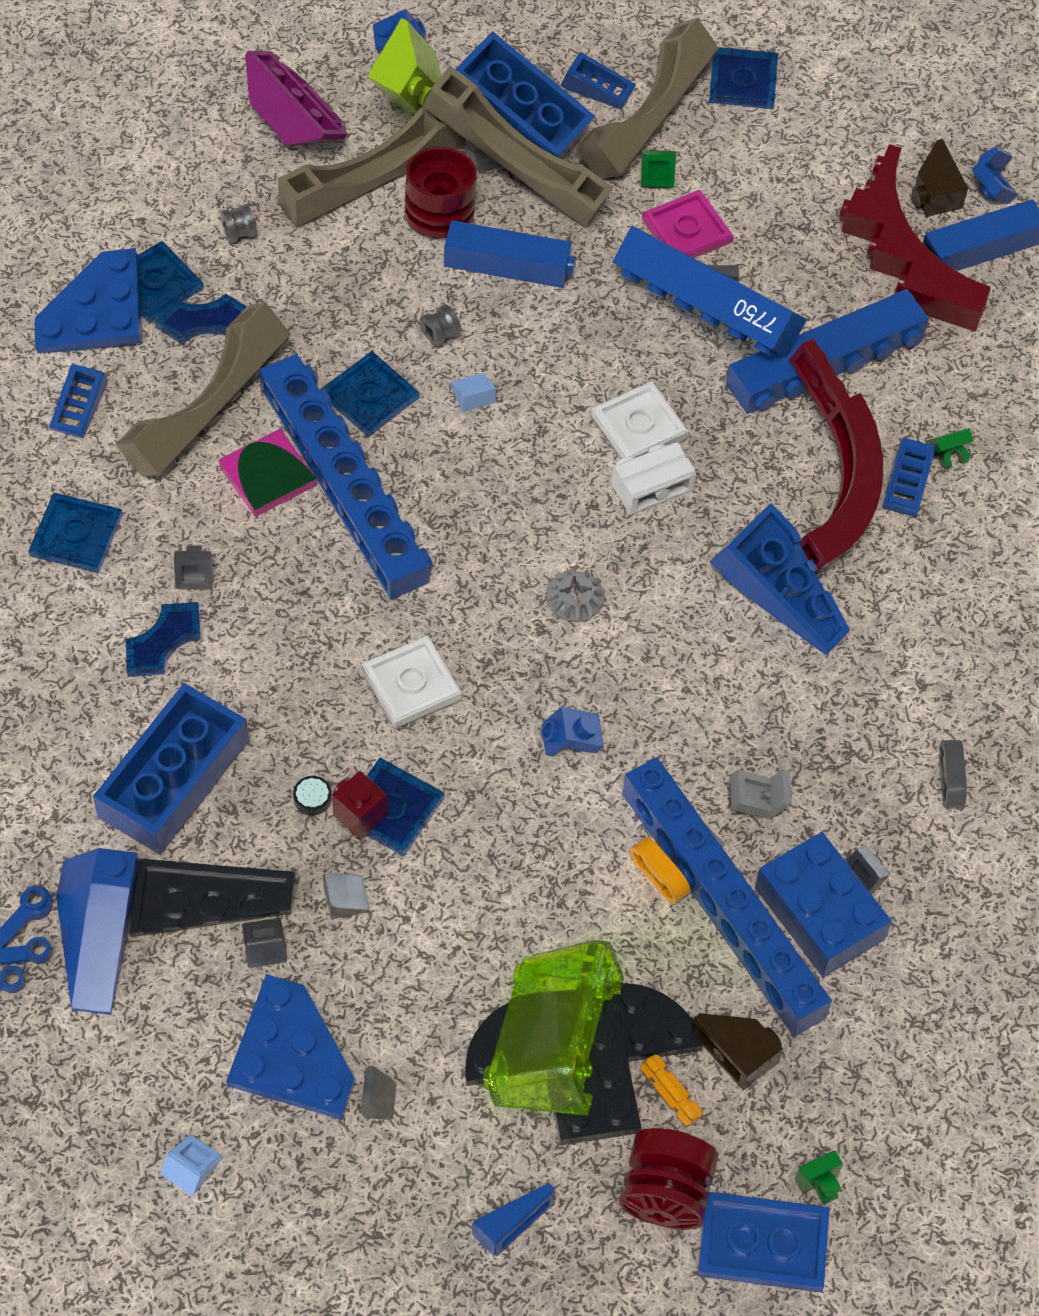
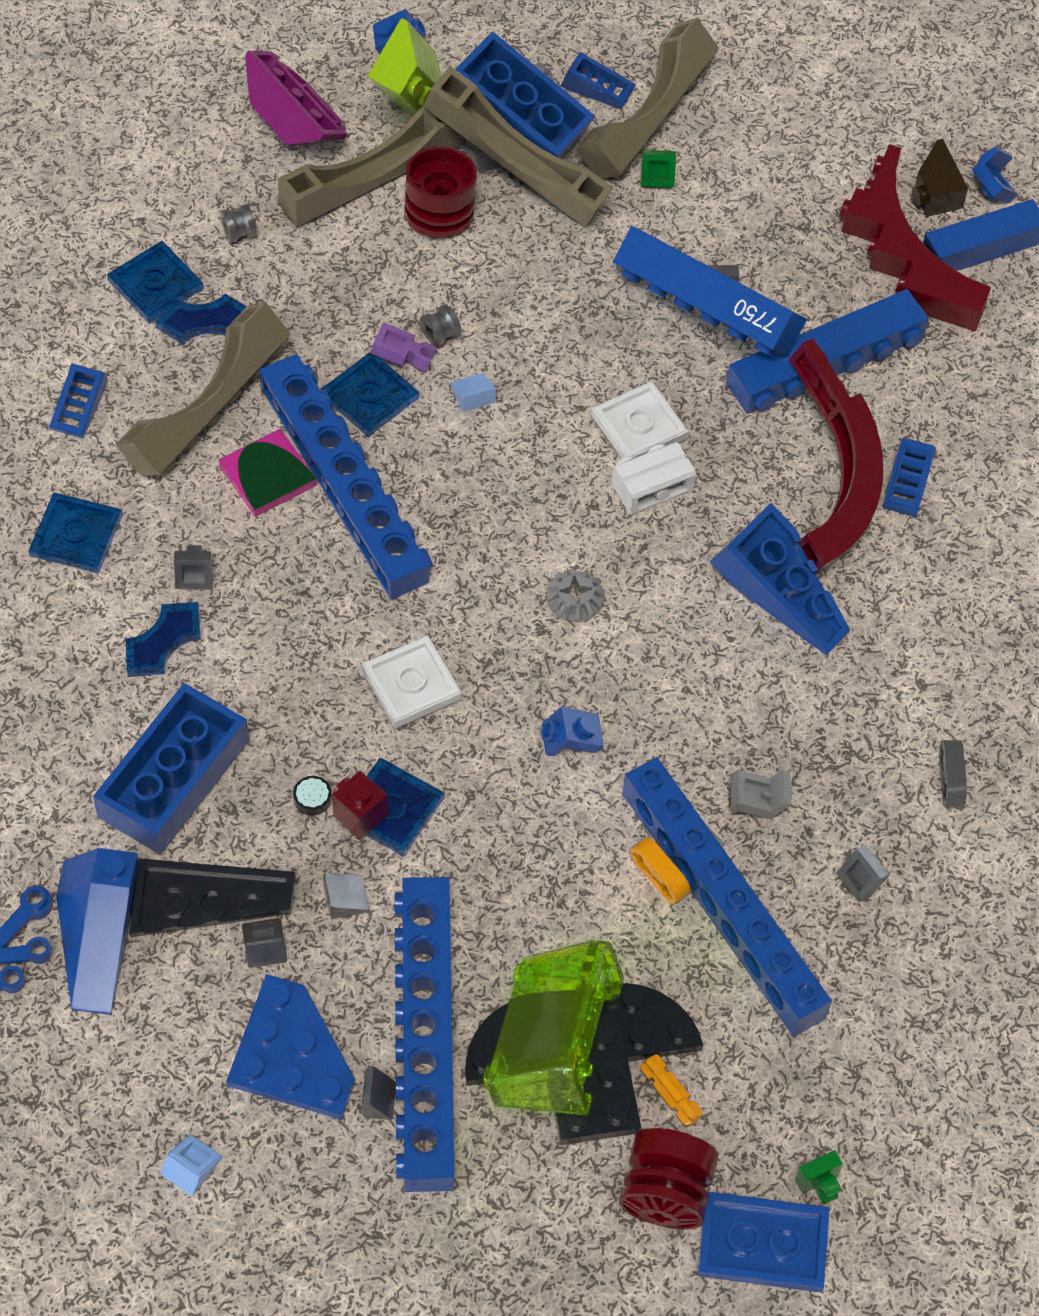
(95, 307): blue plate -> none
(398, 345): none -> medium lavender plate
(433, 1169): none -> blue brick
(508, 254): blue brick -> none
(508, 1222): blue slope -> none
(688, 225): dark pink tile -> none
(739, 1046): dark brown slope -> none
(743, 78): clear blue tile -> none
(822, 904): blue brick -> none
(952, 443): green tile -> none

